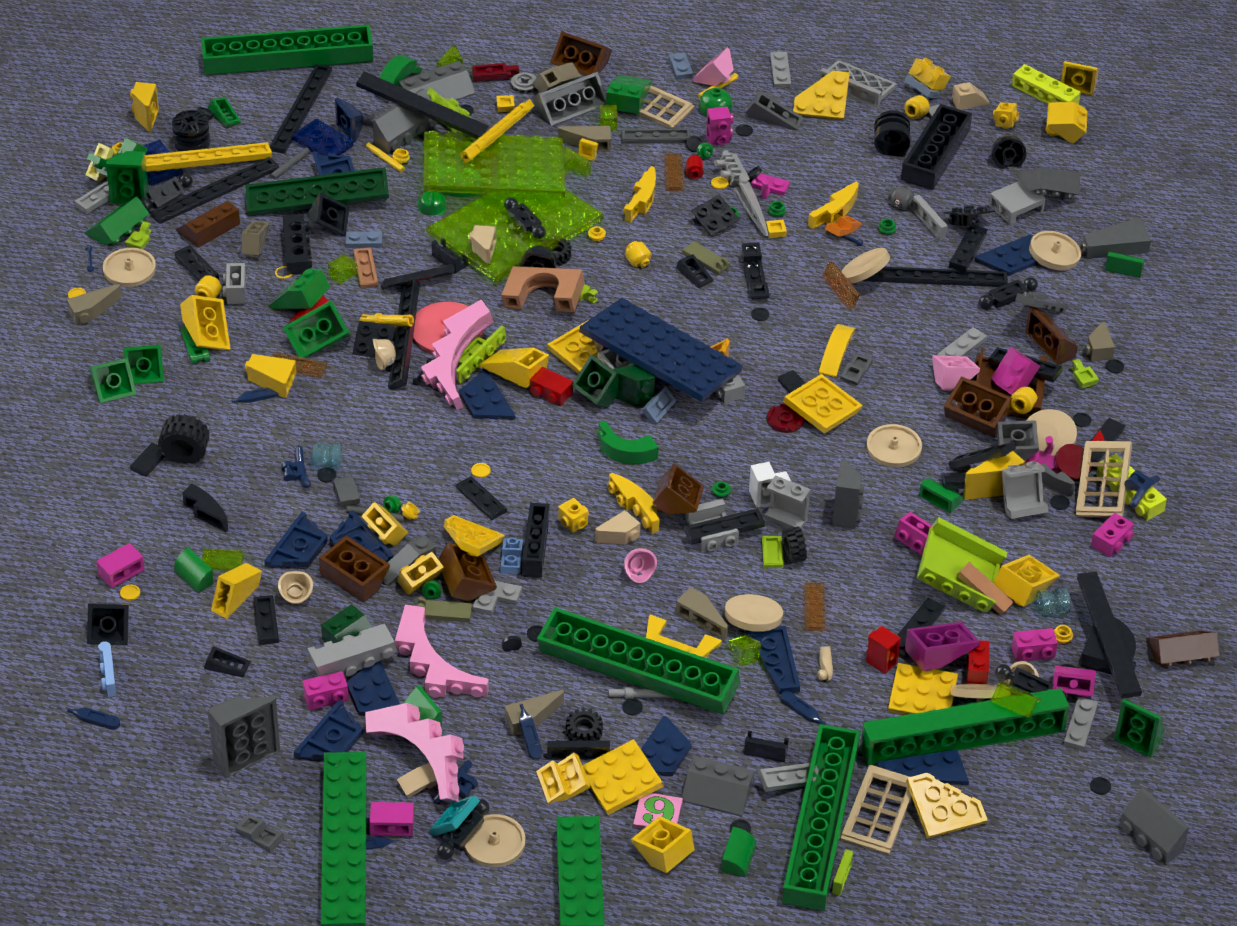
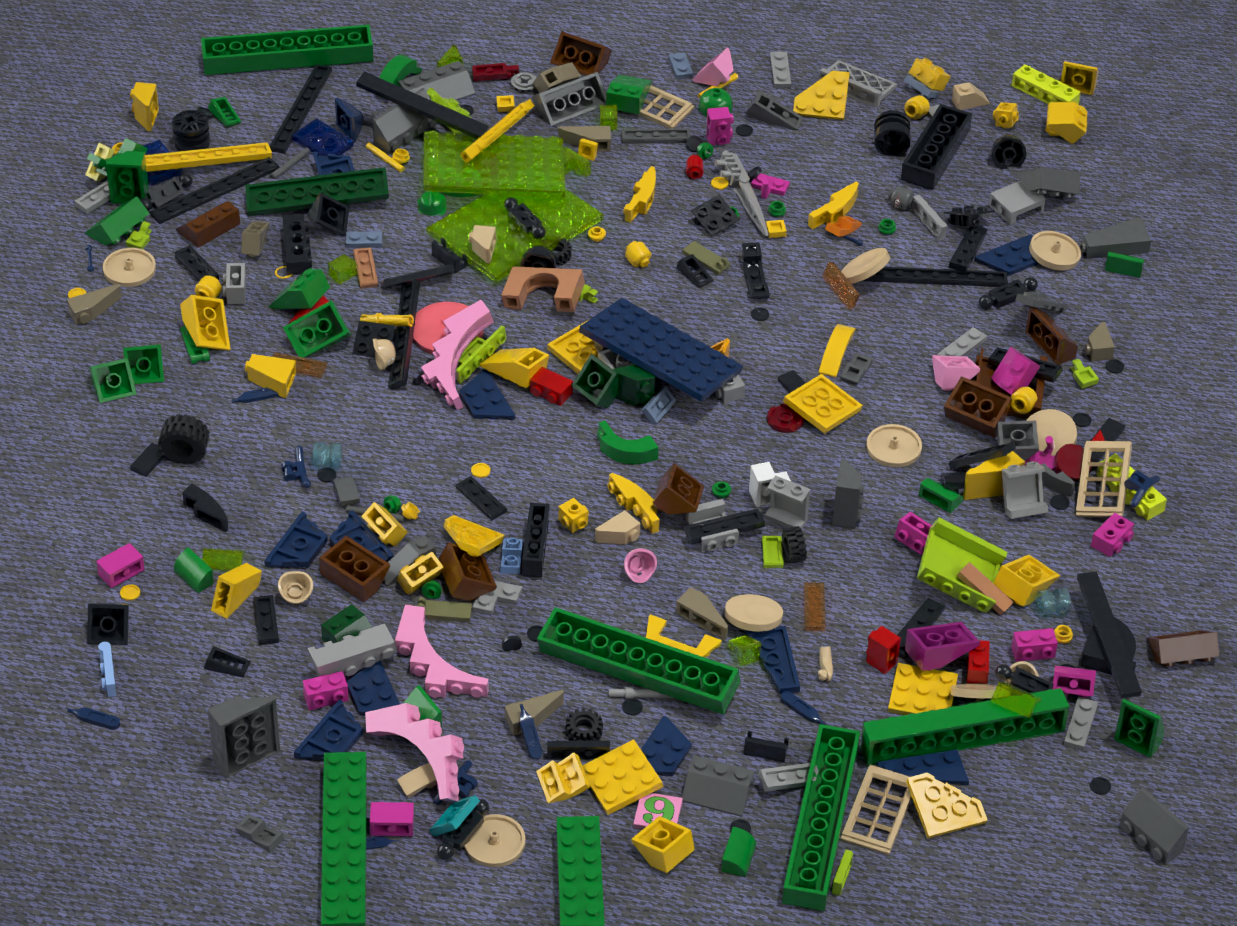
(674, 172): clear orange tile -> none

